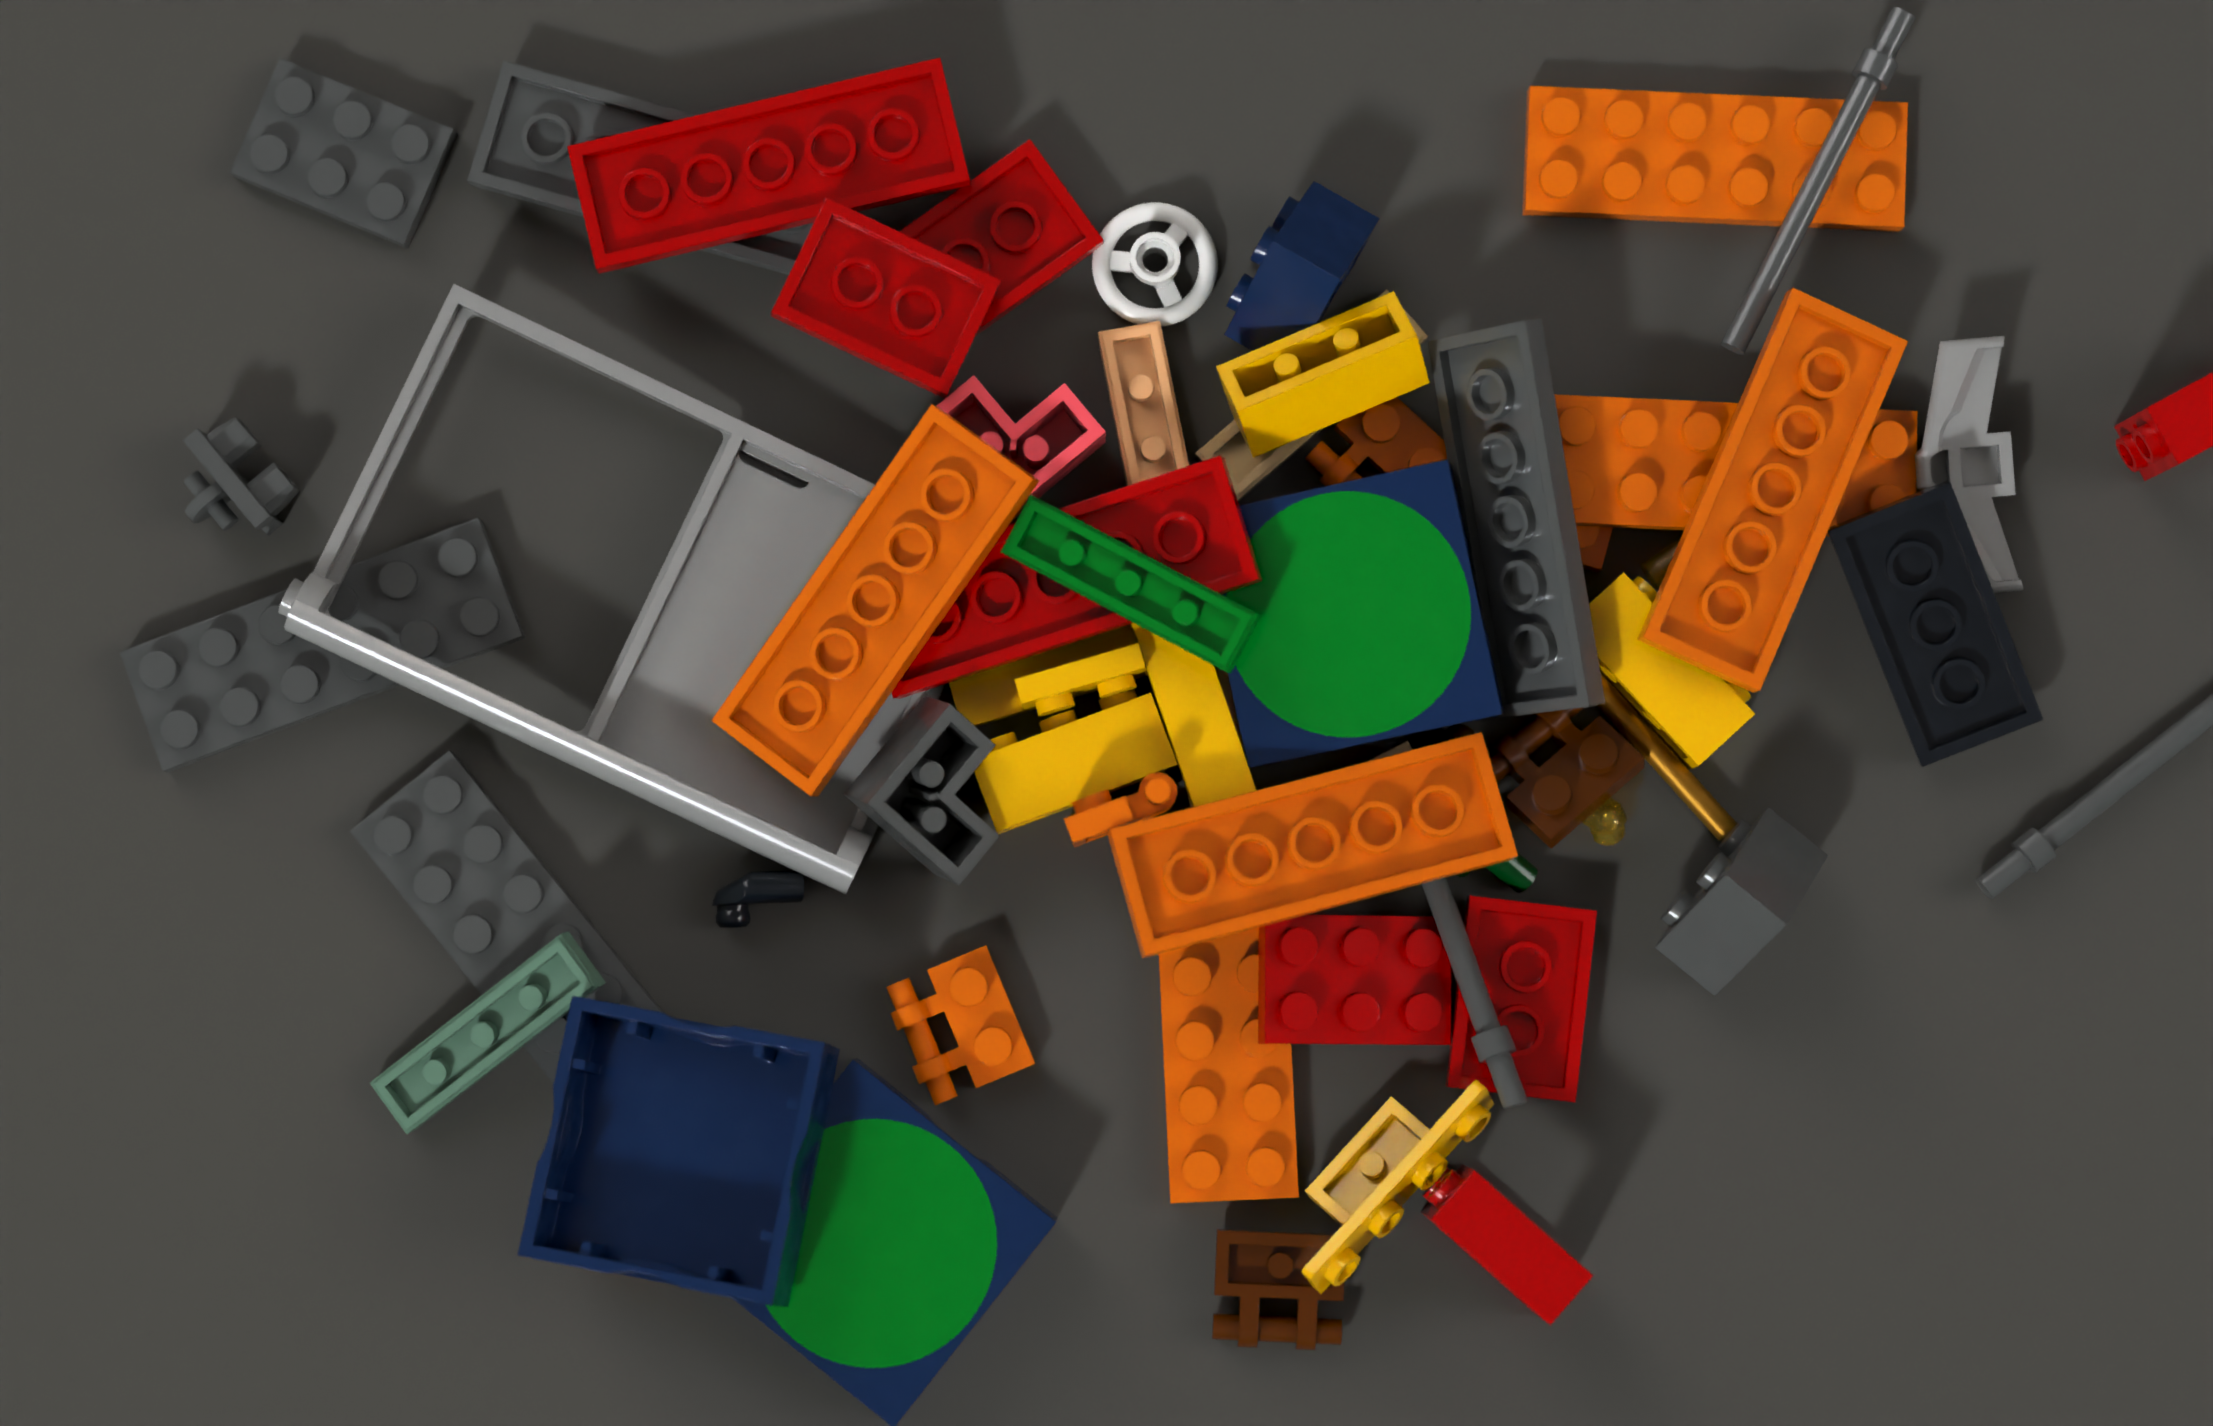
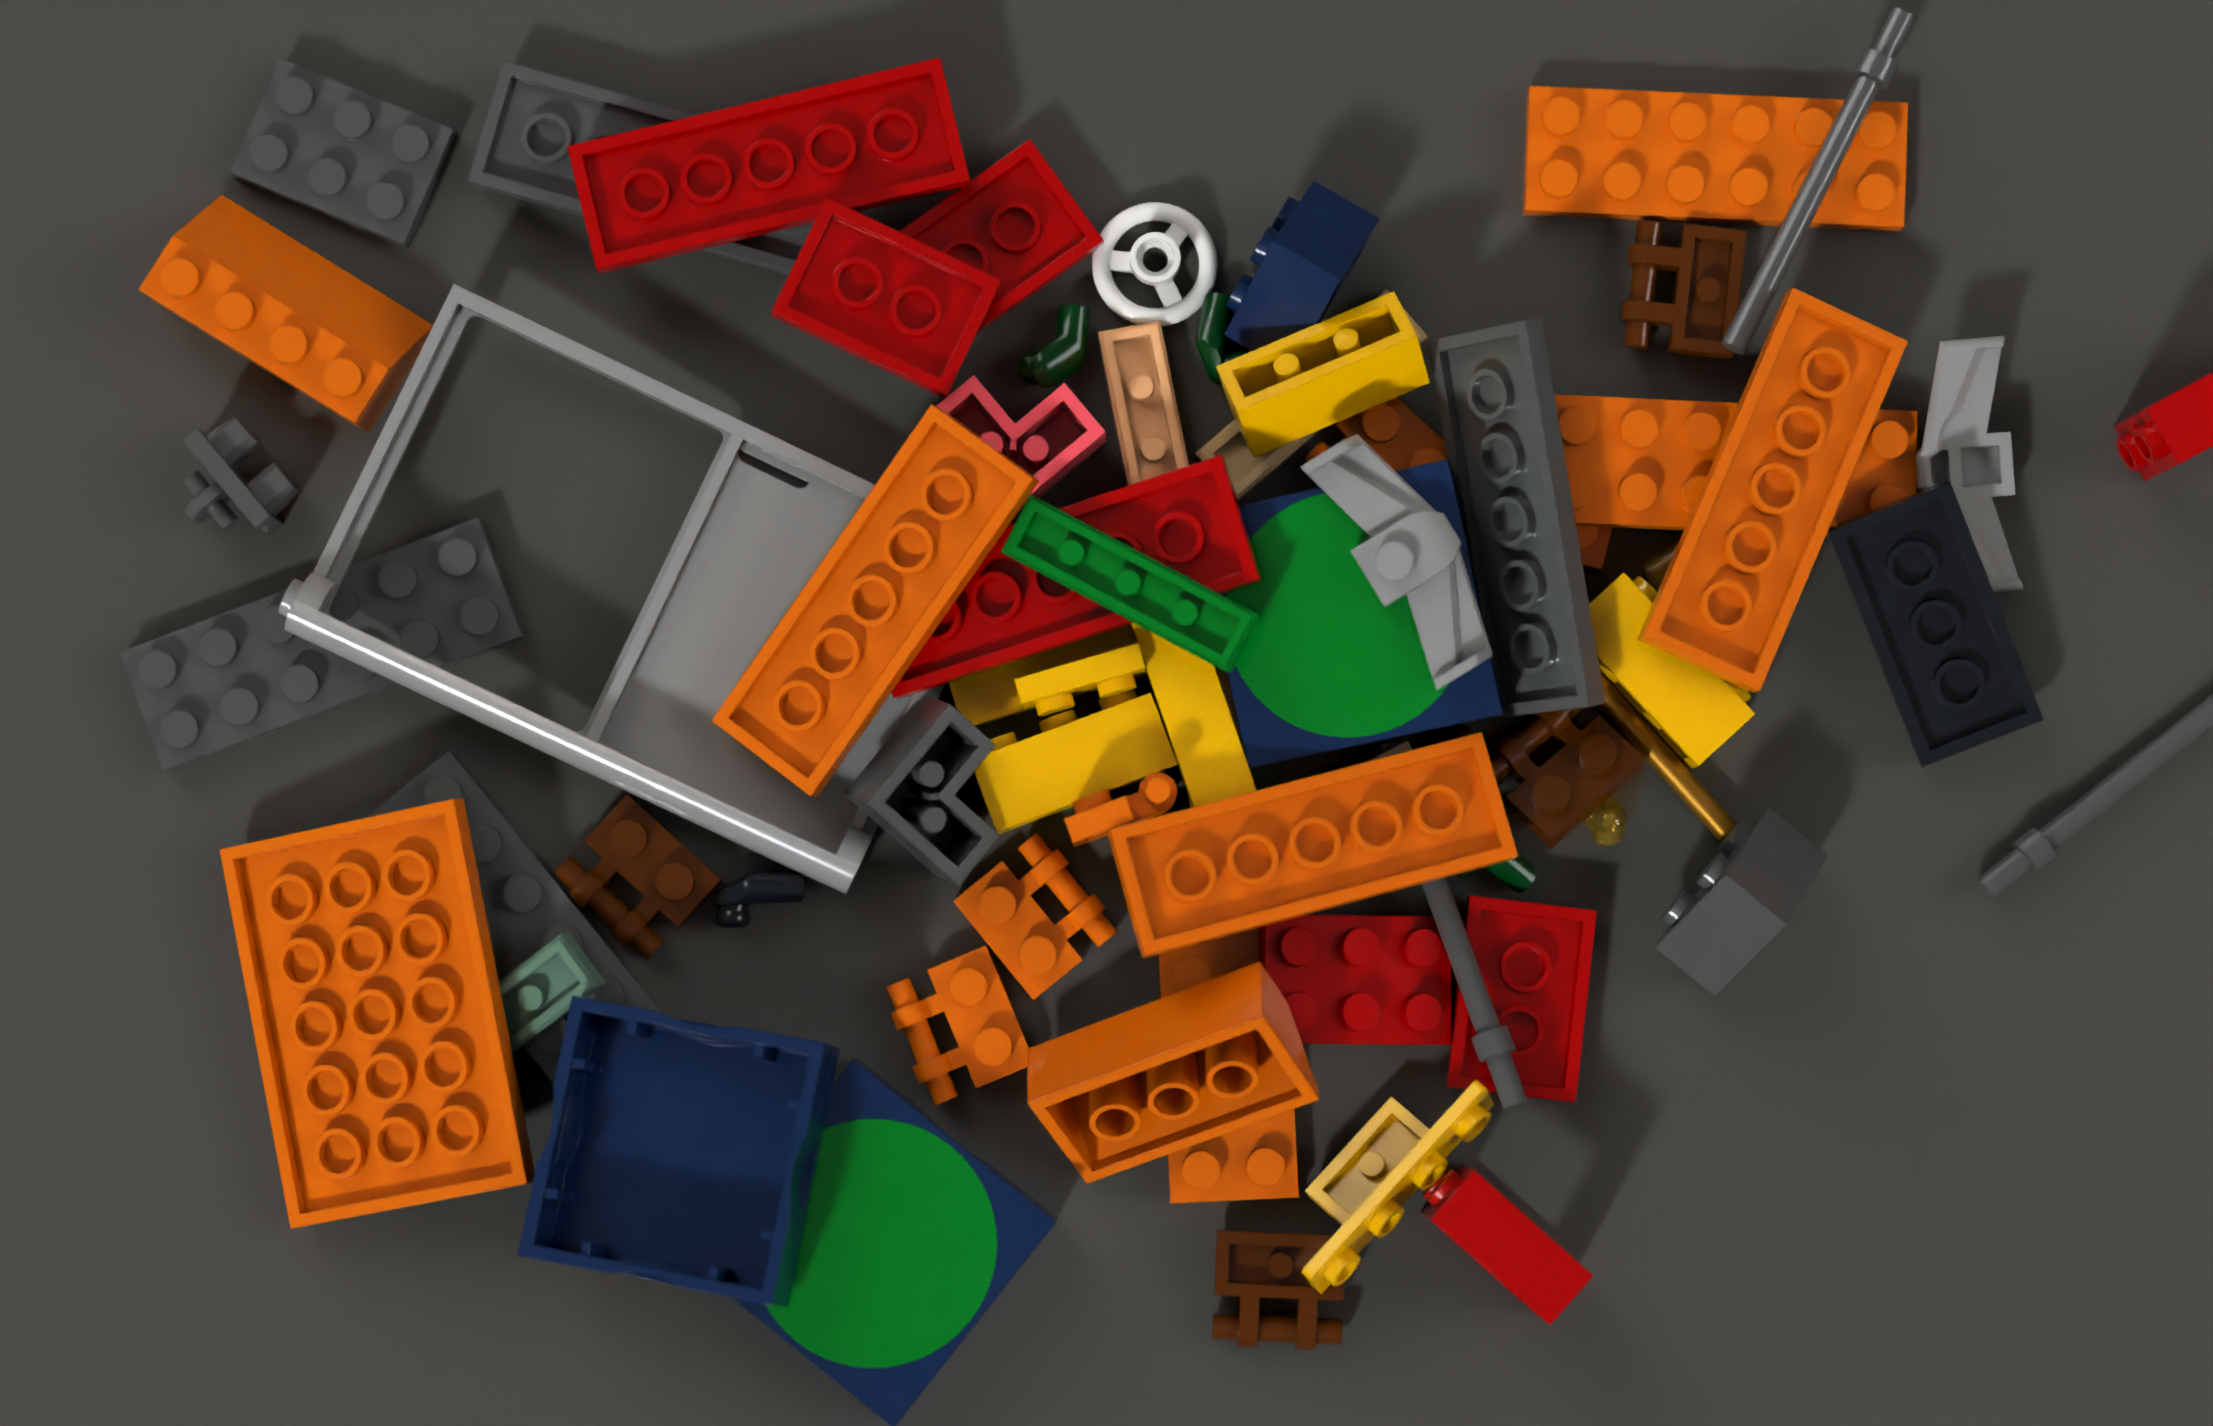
(288, 310): none -> orange slope
(377, 1014): none -> orange plate
(652, 862): none -> reddish brown plate
(1020, 930): none -> orange plate
(1063, 354): none -> dark green arm
(1170, 1073): none -> orange slope
(1210, 336): none -> dark green arm
(1408, 554): none -> light grey plate
(1704, 288): none -> reddish brown plate

